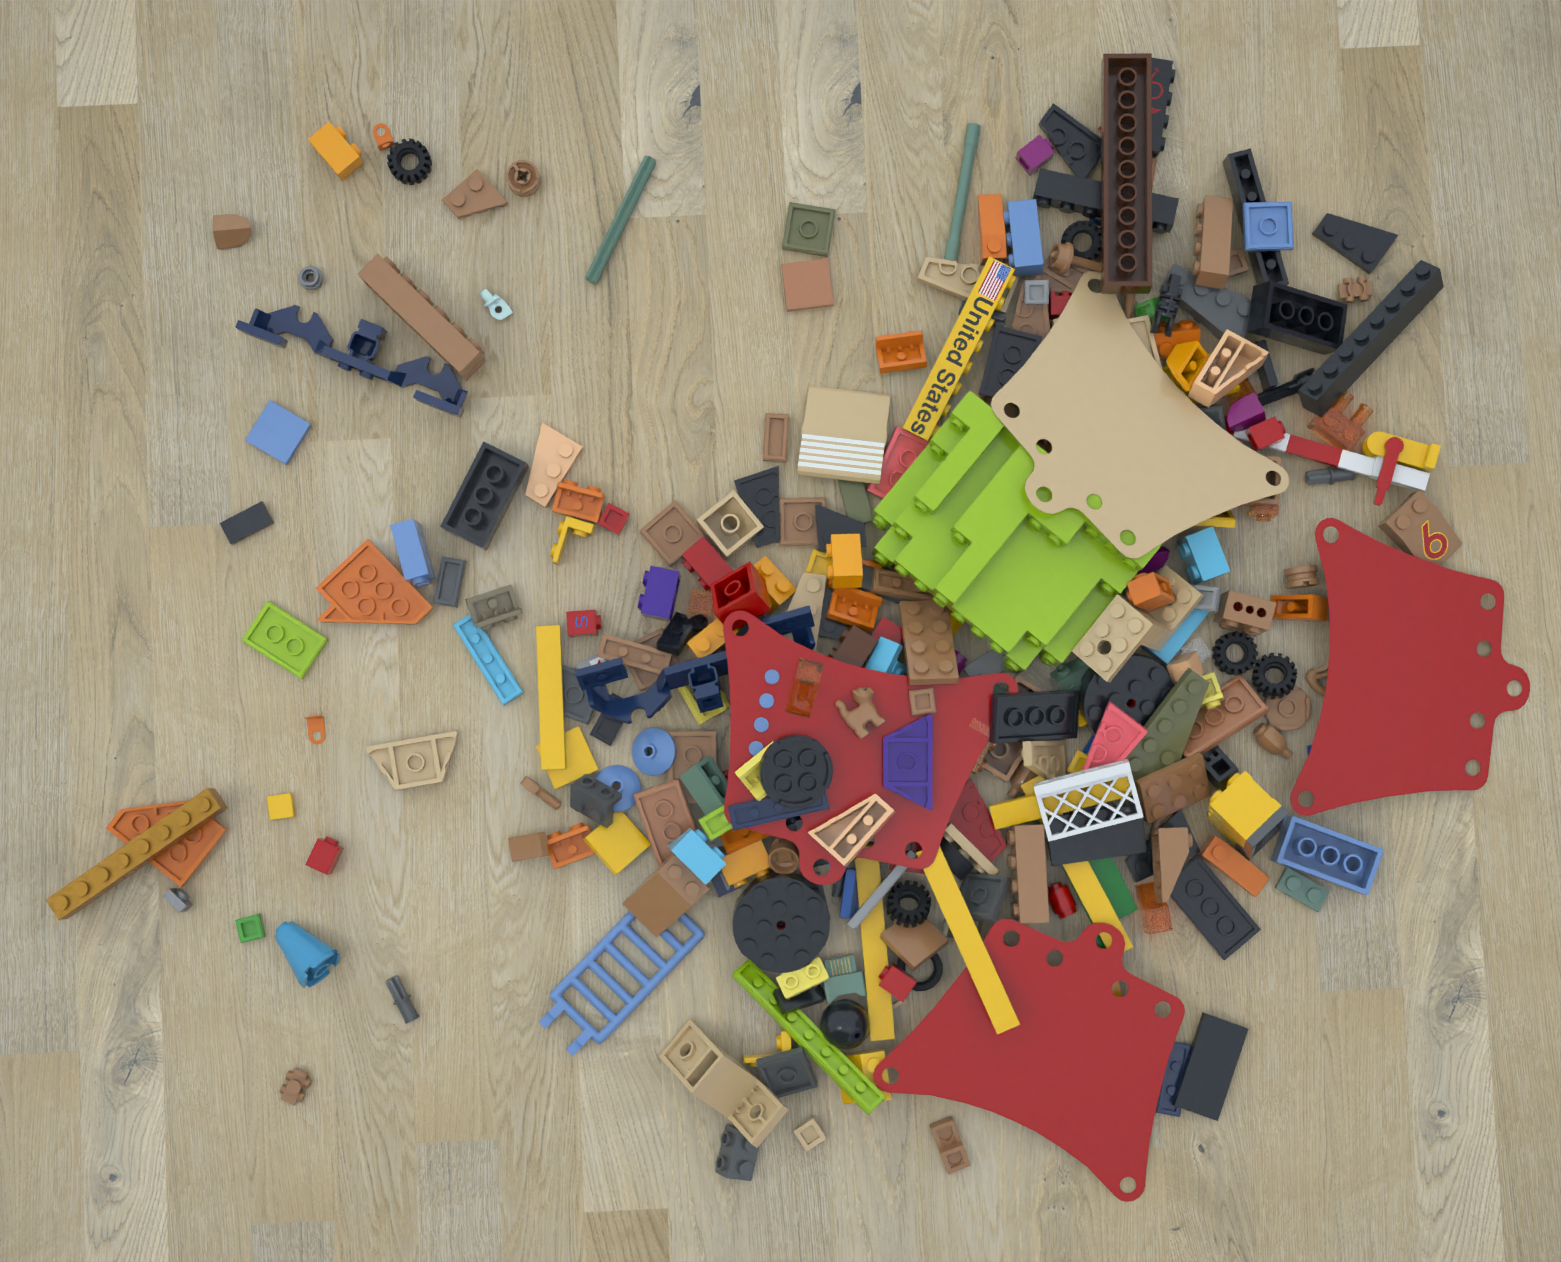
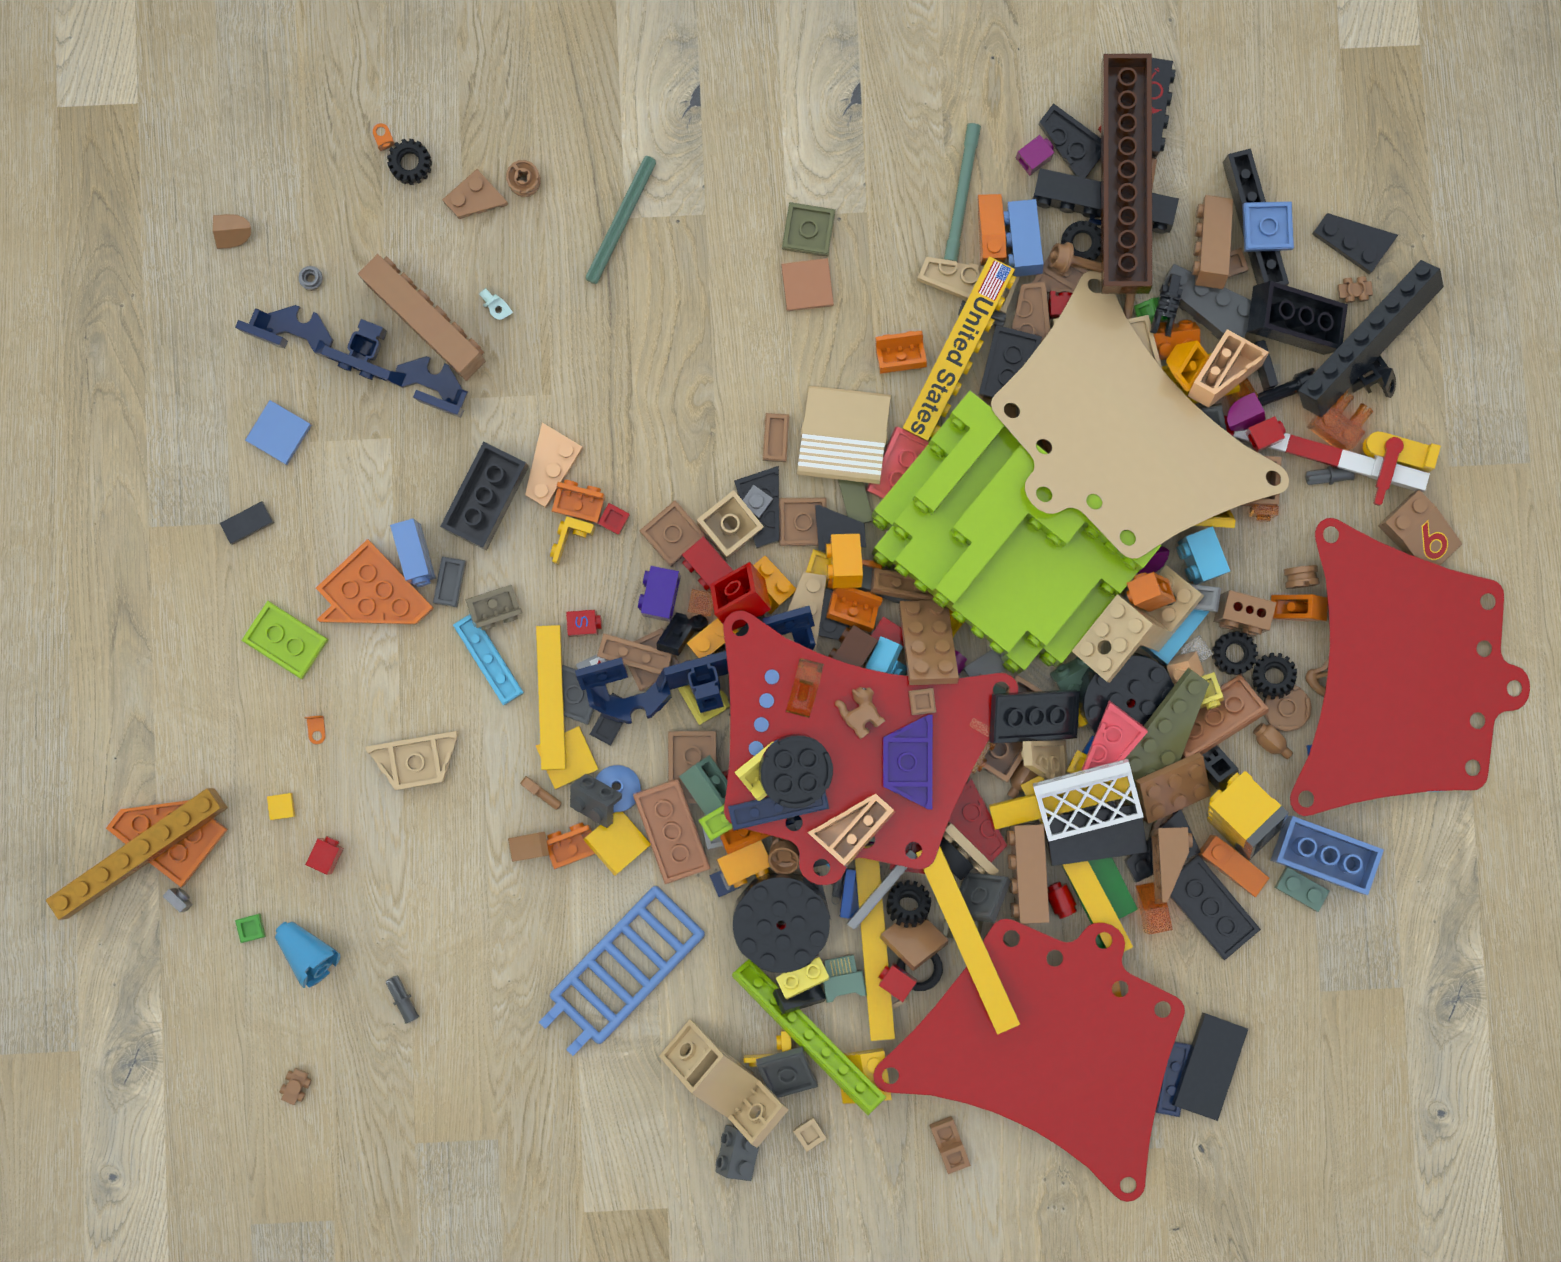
(336, 151): light orange brick -> none
(663, 751): medium blue dish -> none
(665, 895): medium nougat slope -> none
(697, 855): medium azure slope -> none
(757, 501): none -> flat silver plate
(845, 1024): black piece -> none
(1036, 292): light grey tile -> none
(1380, 374): none -> black piece

